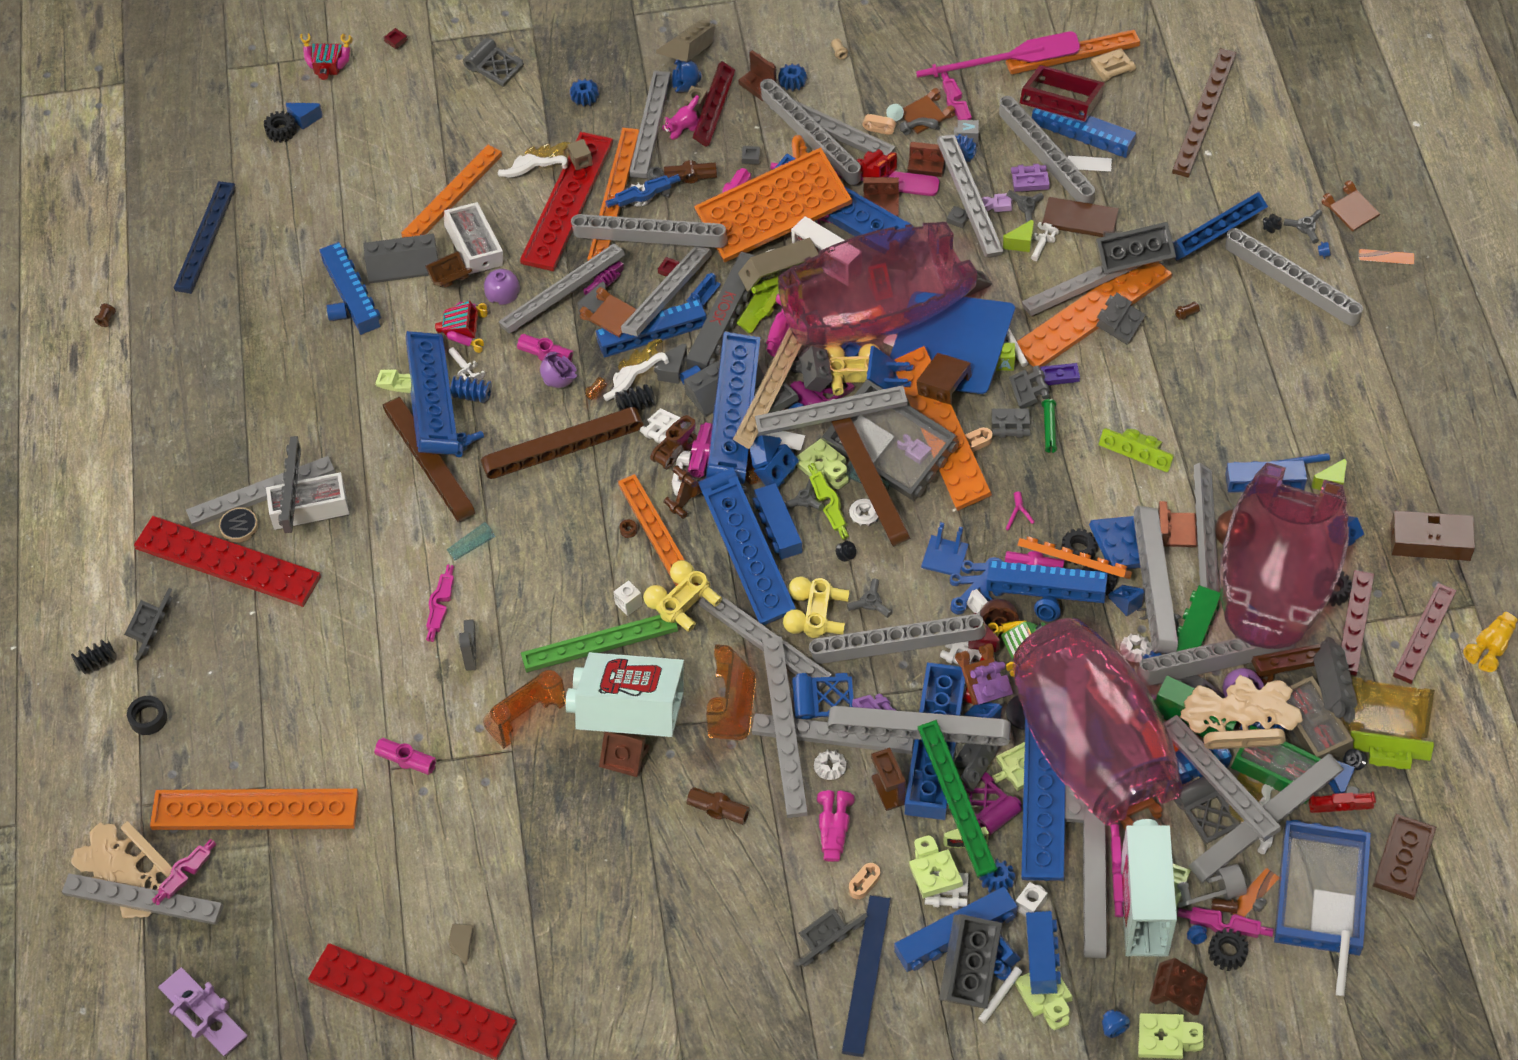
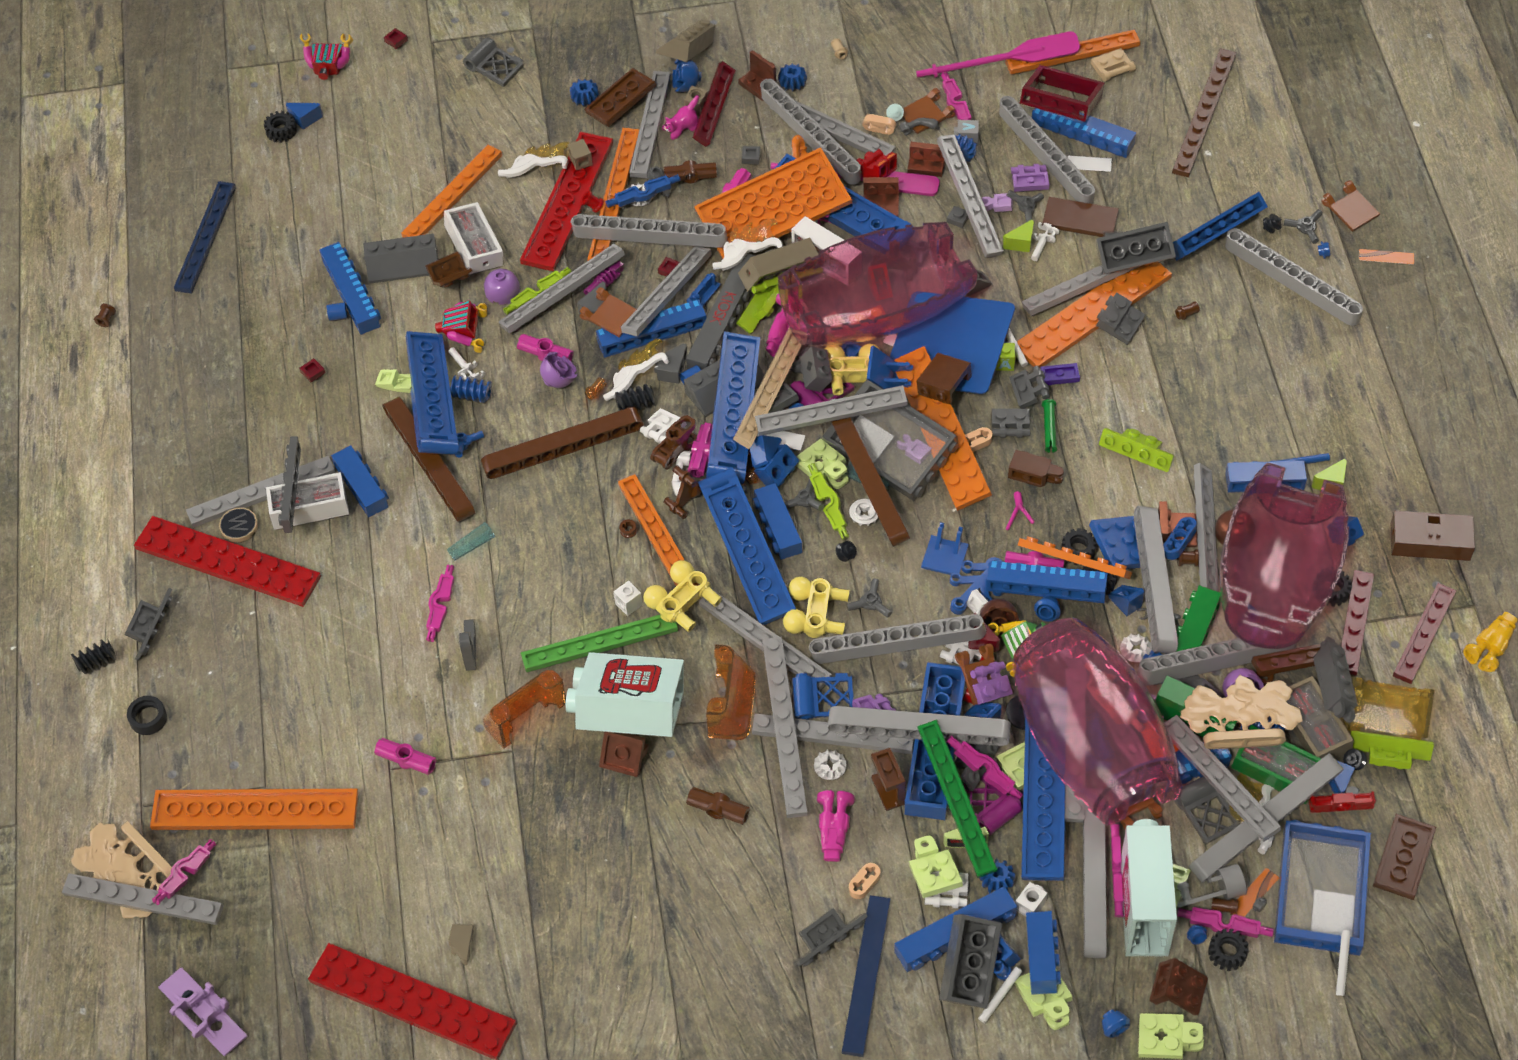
(312, 370): none -> dark red plate
(359, 481): none -> blue brick
(528, 293): none -> lime piece
(592, 201): none -> red bush
(620, 97): none -> reddish brown tile
(747, 241): none -> piece
(975, 760): none -> dark pink piece
(1034, 469): none -> reddish brown hinge
(1179, 531): none -> blue beam
(1189, 557): none -> reddish brown bush

